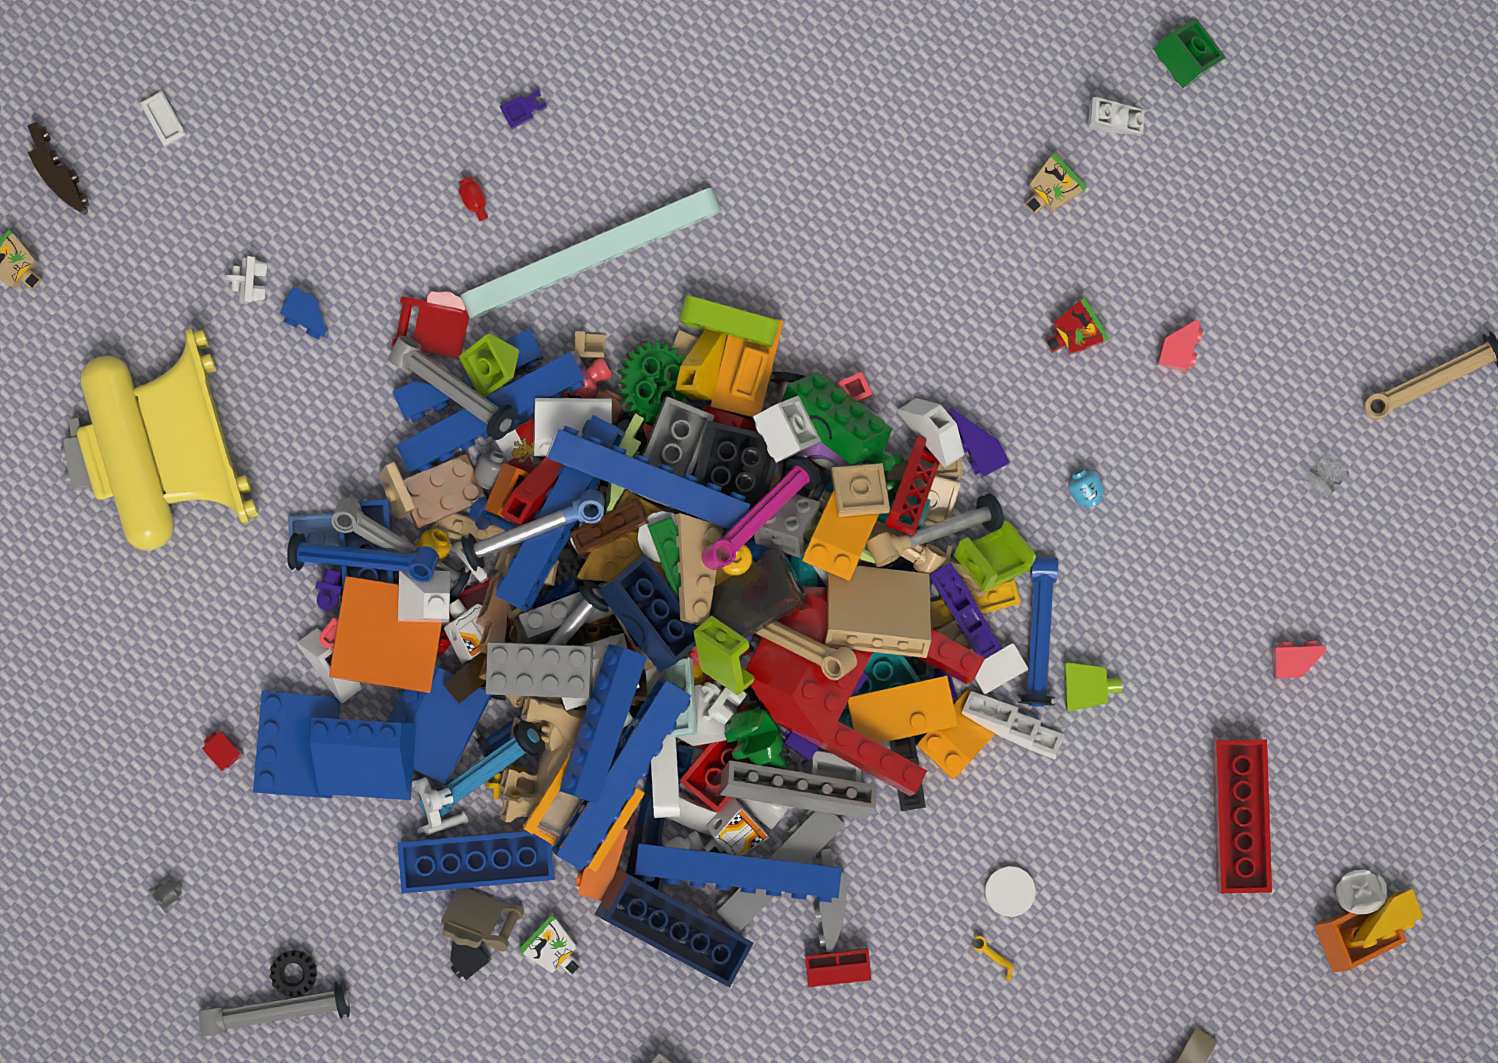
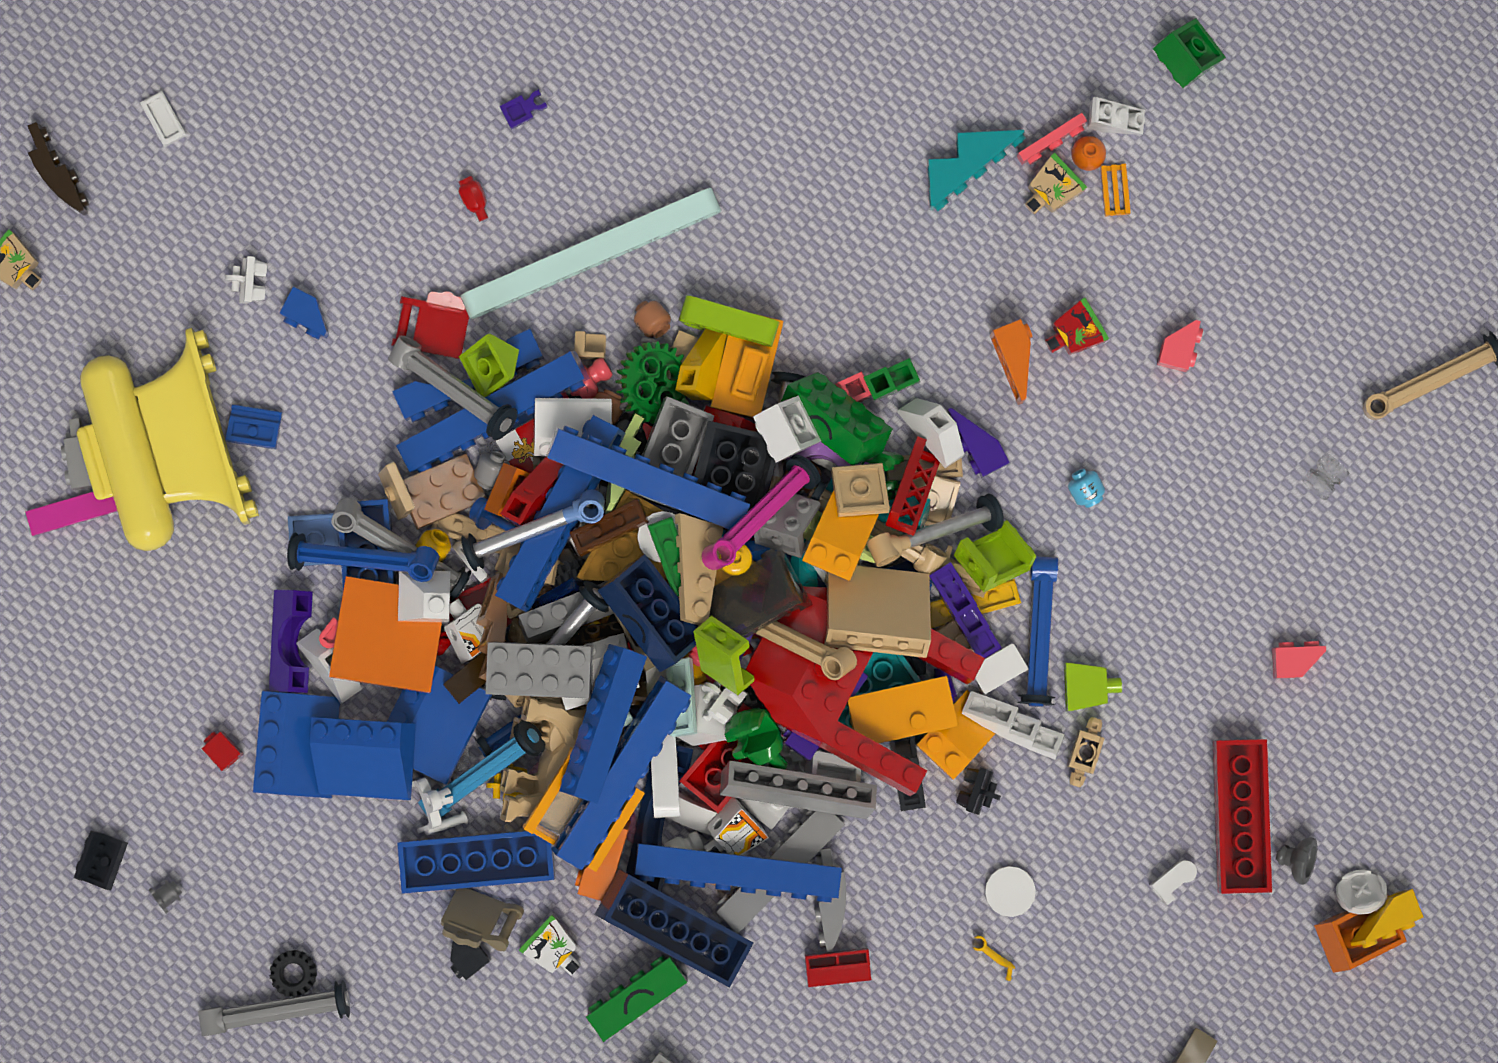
(68, 513): none -> dark pink tile
(100, 860): none -> black bracket
(254, 427): none -> blue plate
(290, 612): none -> dark purple arch
(330, 589): dark purple hips -> none
(636, 998): none -> green brick
(652, 319): none -> nougat head
(892, 379): none -> green brick
(974, 153): none -> teal slope
(982, 792): none -> black hips
(1013, 350): none -> orange slope
(1052, 140): none -> coral plate
(1088, 153): none -> orange brick
(1094, 726): none -> tan piece
(1114, 168): none -> light orange tile
(1170, 880): none -> white leg
(1300, 859): none -> dark grey hair

